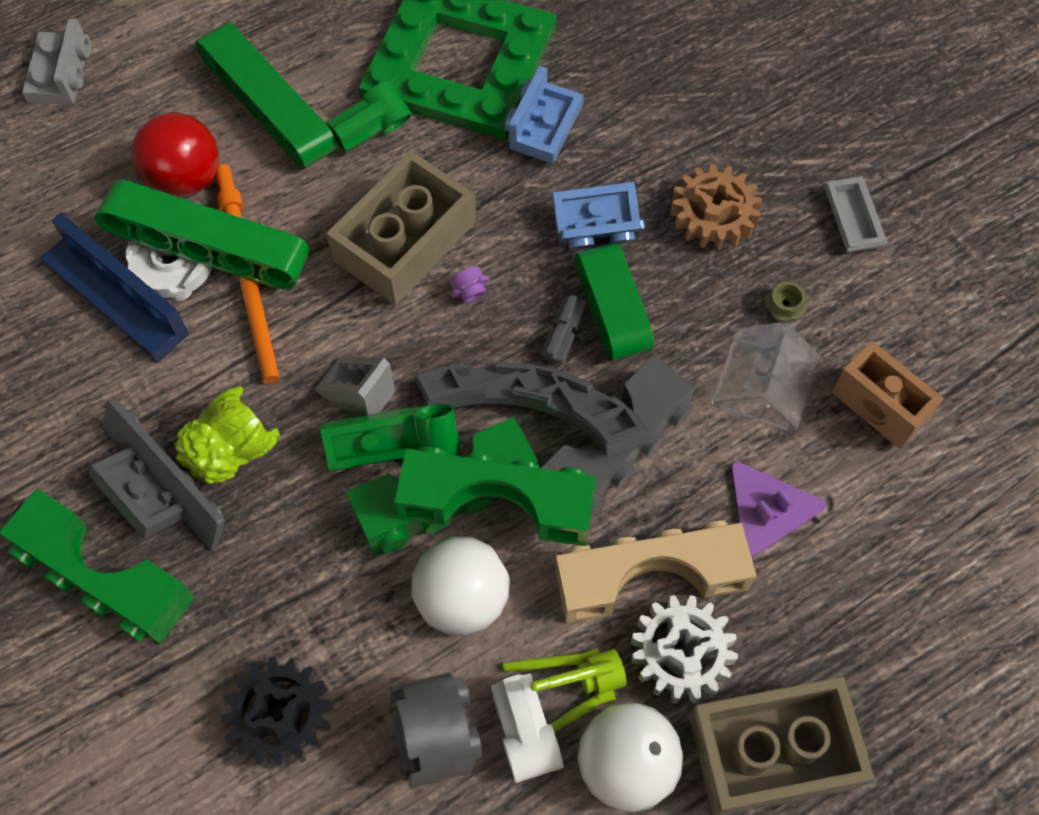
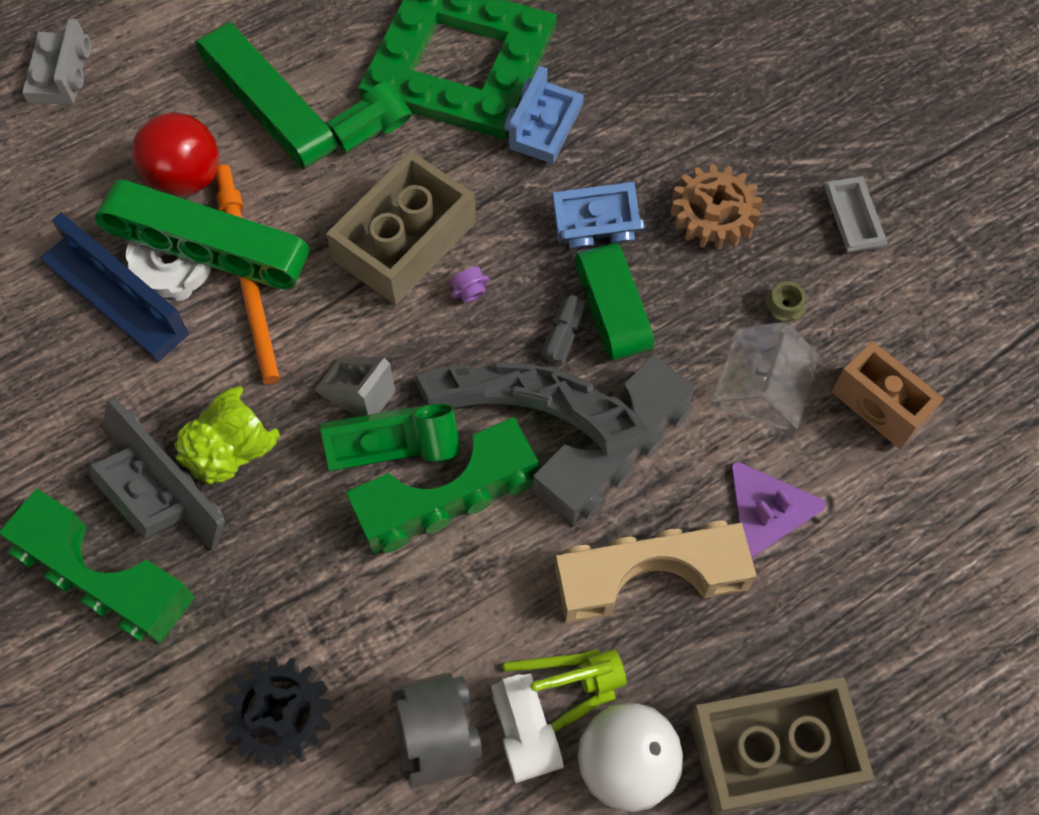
(439, 484): green arch -> none
(460, 586): white piece -> none
(687, 668): white gear -> none

